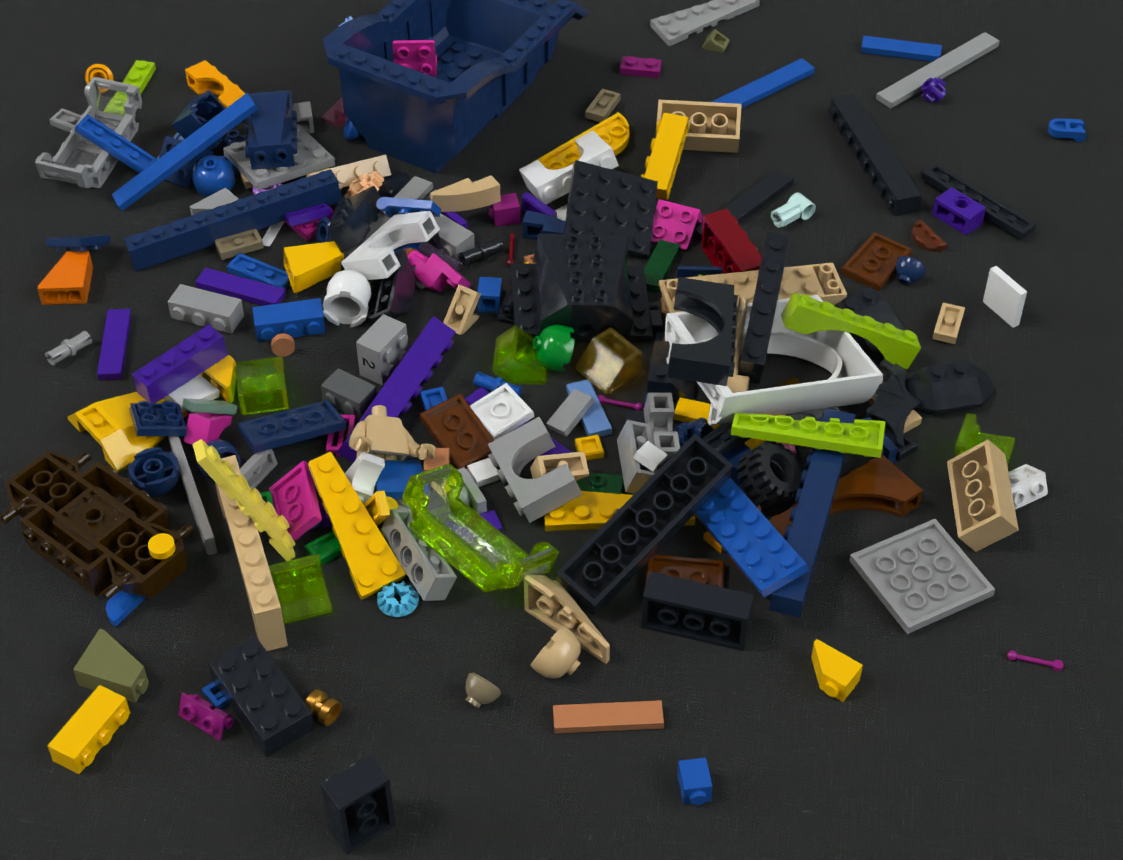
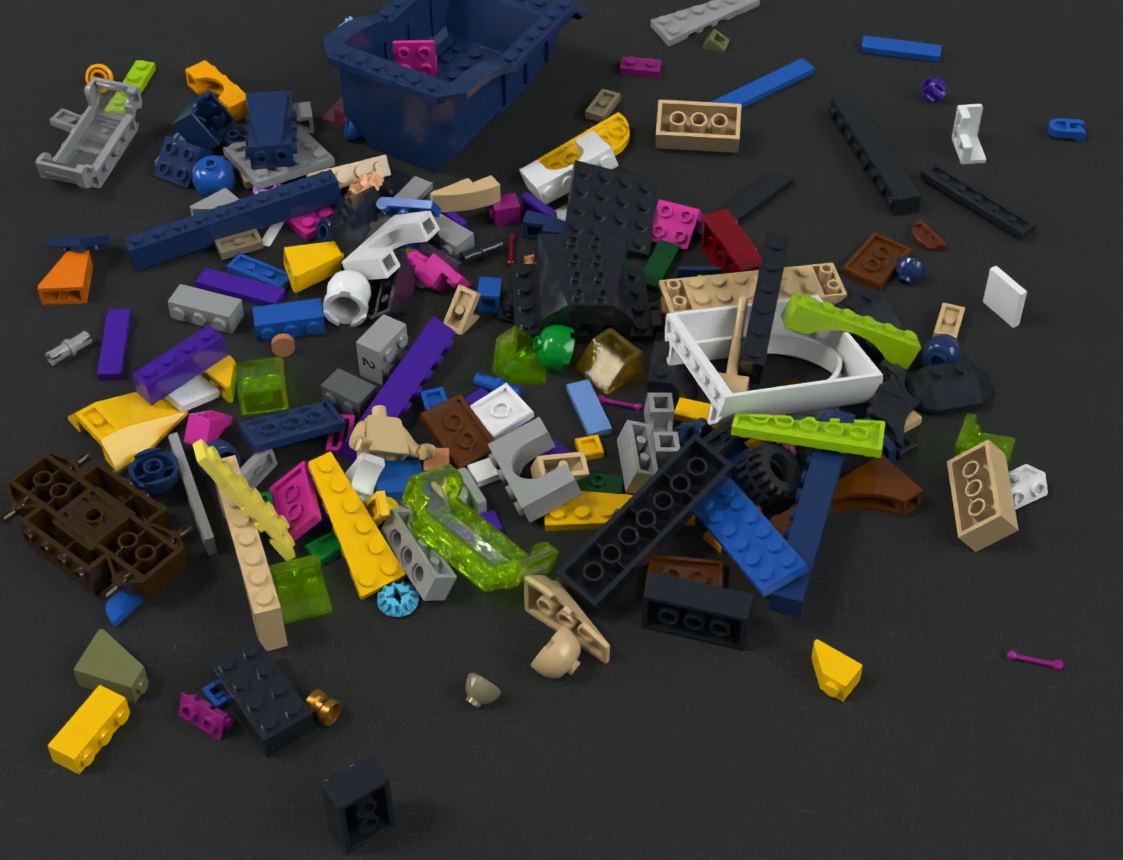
(114, 144): blue tile -> none
(157, 419): dark blue tile -> none
(161, 546): yellow tile -> none
(184, 151): blue tile -> none
(209, 406): sand green tile -> none
(308, 214): dark purple tile -> none
(570, 412): light grey tile -> none
(608, 716): nougat tile -> none
(650, 456): white tile -> none
(666, 152): yellow brick -> none
(694, 781): blue brick -> none
(713, 359): black arch -> none
(796, 207): light aqua piece -> none
(921, 575): light grey plate -> none
(939, 68): light grey tile -> none
(941, 350): none -> dark blue piece
(959, 211): dark purple brick -> none
(966, 132): none -> white panel

